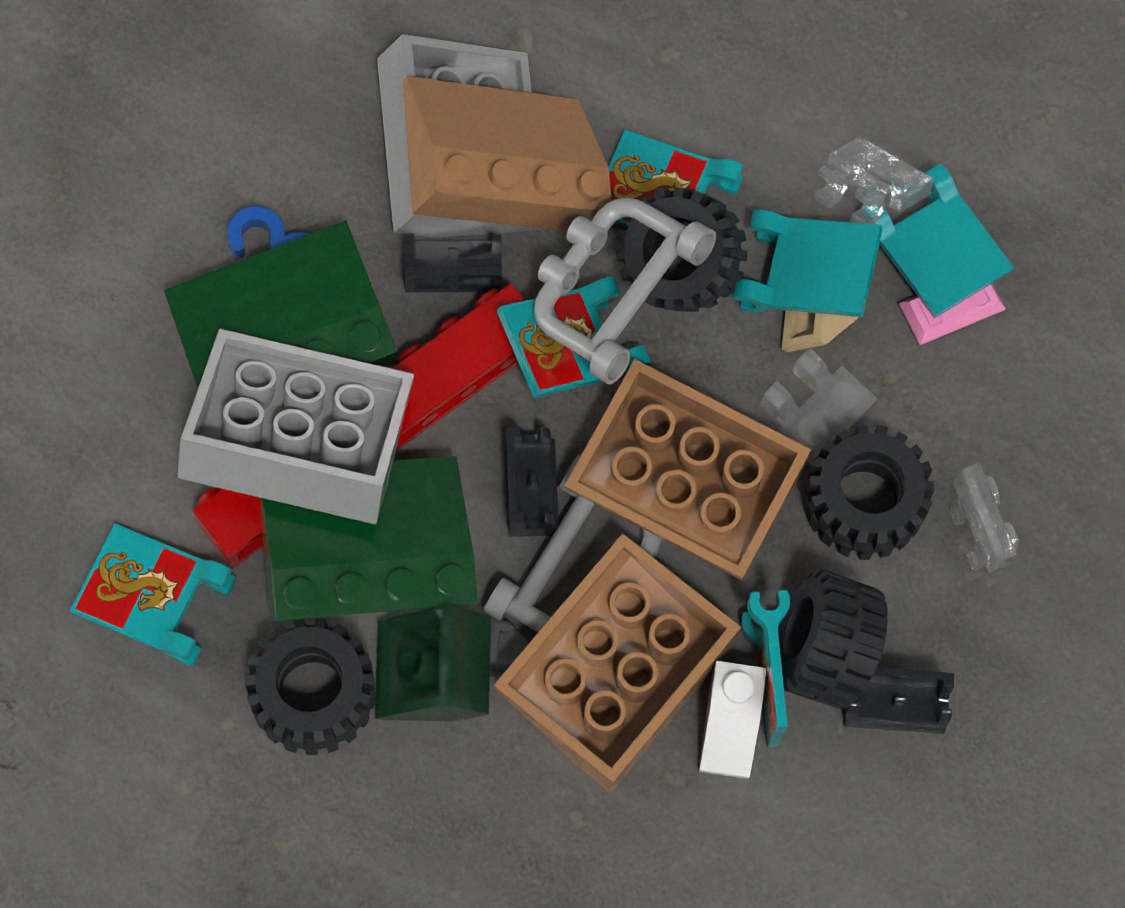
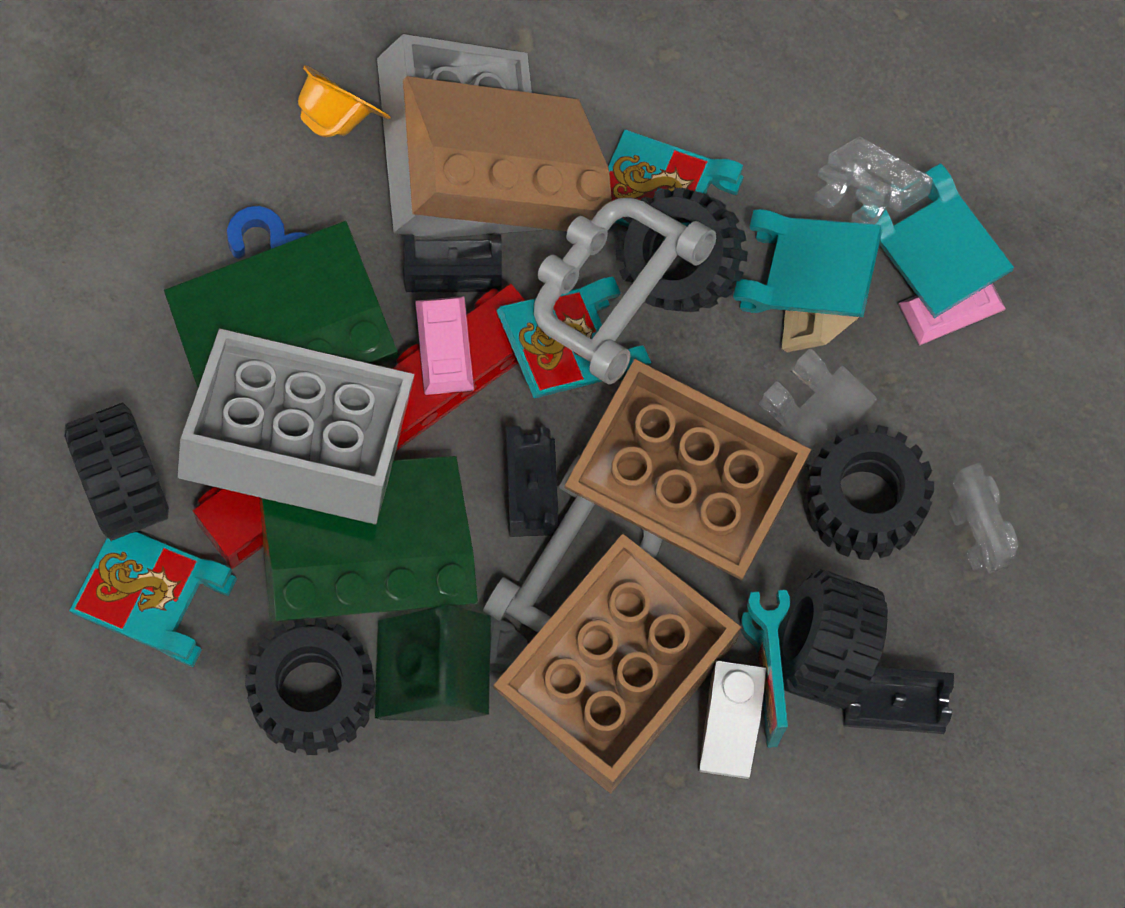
(116, 471): none -> black tyre
(330, 108): none -> light orange piece
(444, 345): none -> bright pink tile

